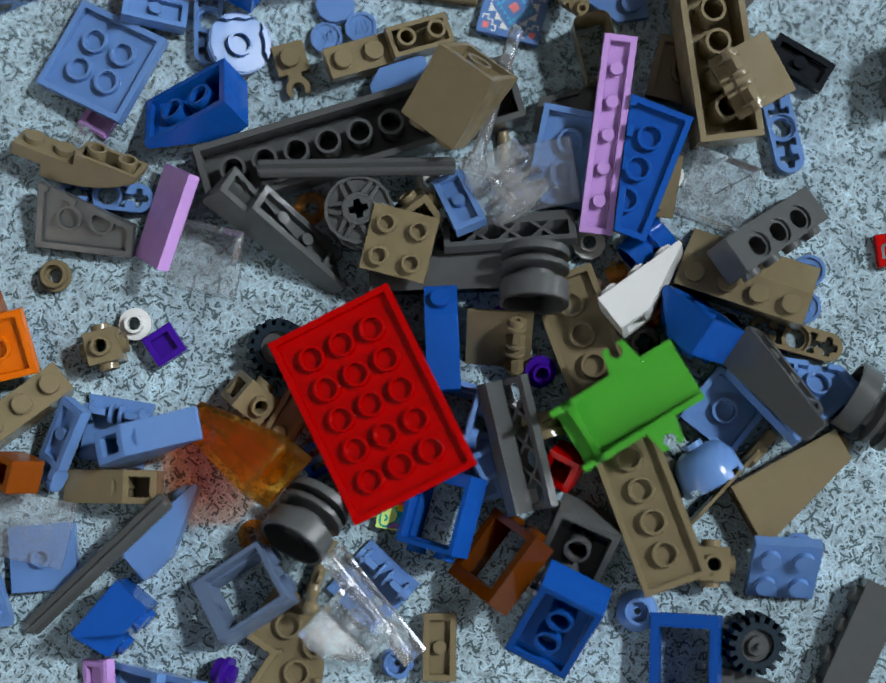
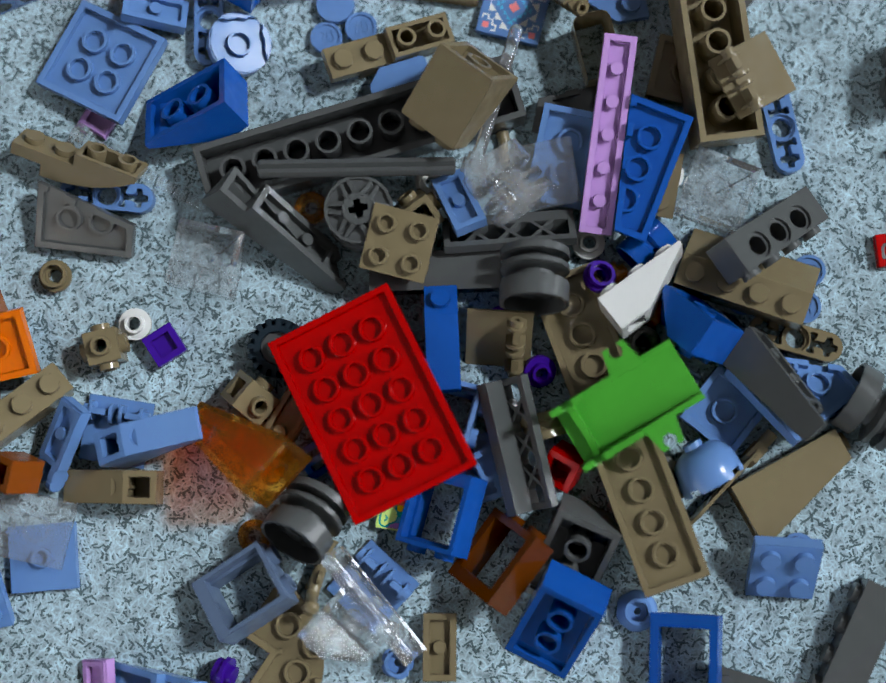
(98, 563): dark grey axle -> none
(115, 618): blue slope -> none
(162, 540): medium blue slope -> none
(166, 217): lavender tile -> none
(291, 64): dark tan plate -> none
(600, 267): none -> dark purple plate
(725, 562): dark tan brick -> none
(753, 642): black wheel -> none
(803, 64): black plate -> none

